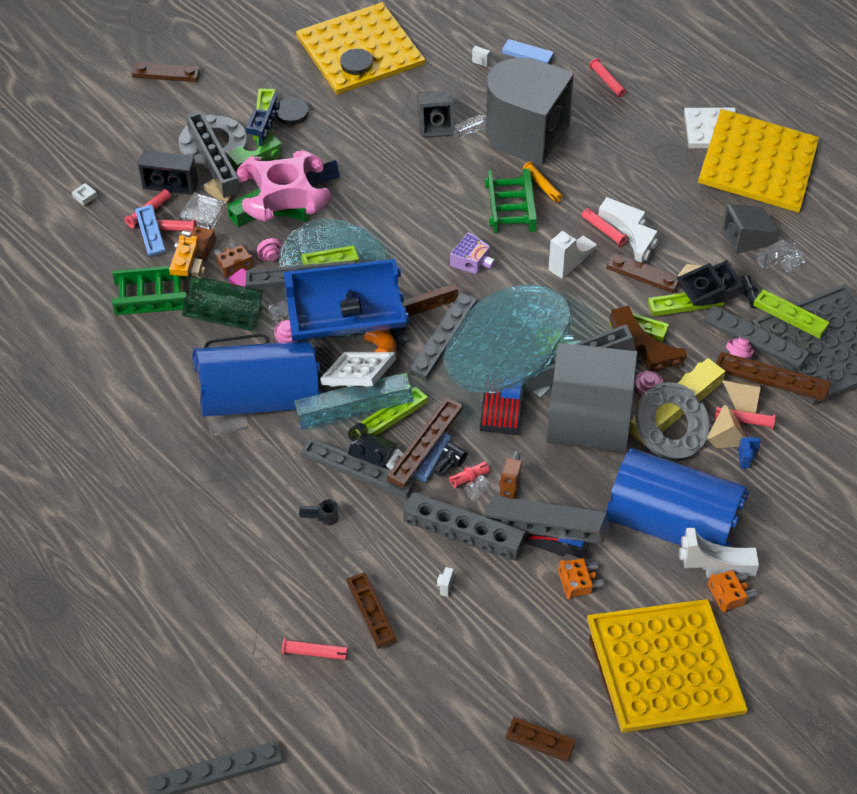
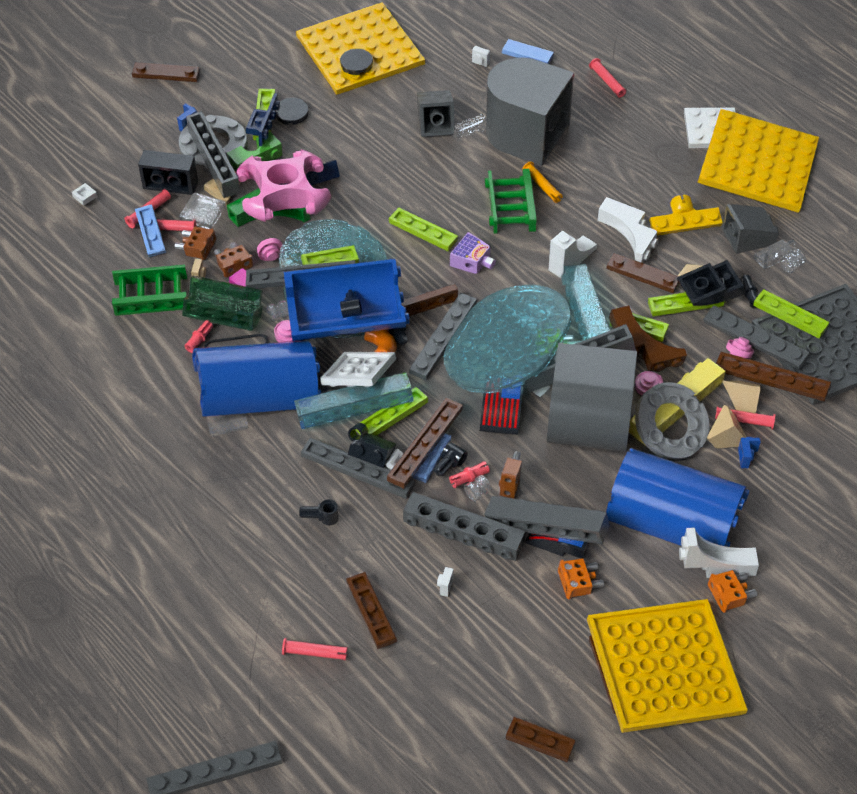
(184, 255): light orange plate -> none
(188, 110): none -> blue bracket
(198, 336): none -> coral axle
(423, 229): none -> lime plate
(584, 301): none -> clear light blue brick
(605, 227): coral pin -> none
(685, 217): none -> yellow plate

